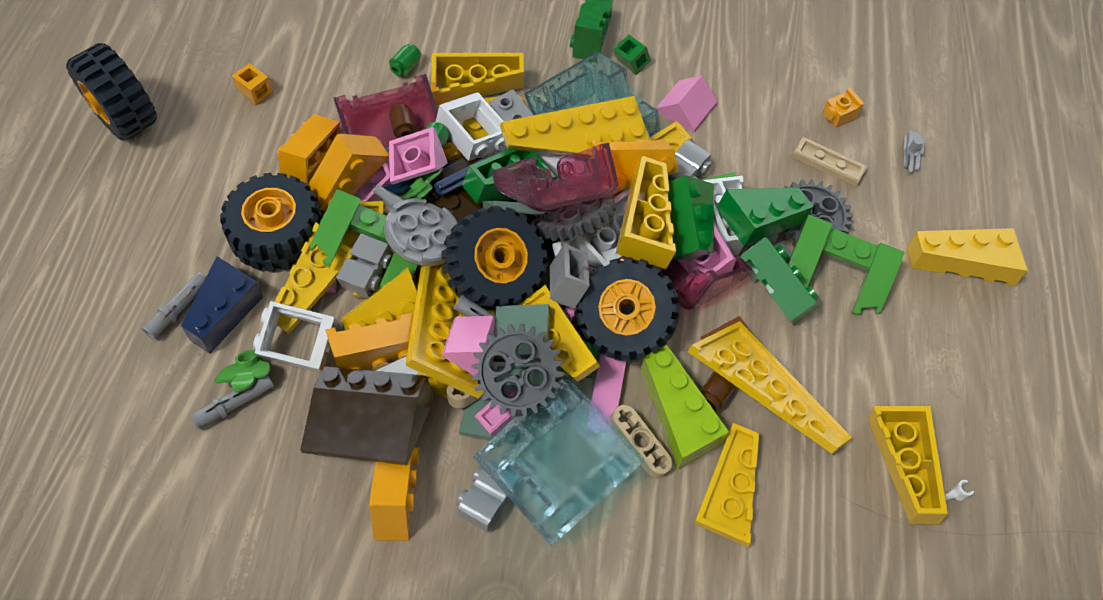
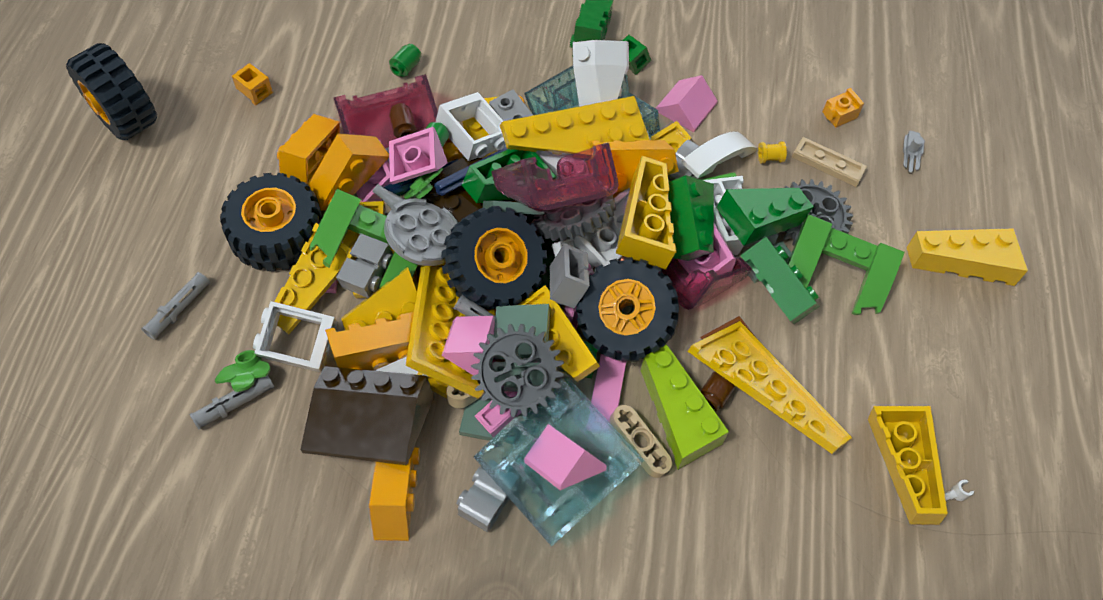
(220, 305): dark blue wedge -> none
(468, 73): yellow wedge -> none
(561, 459): none -> bright pink slope
(599, 69): none -> white wedge
(717, 150): none -> white slope
(730, 493): yellow wing -> none
(772, 152): none -> yellow bush

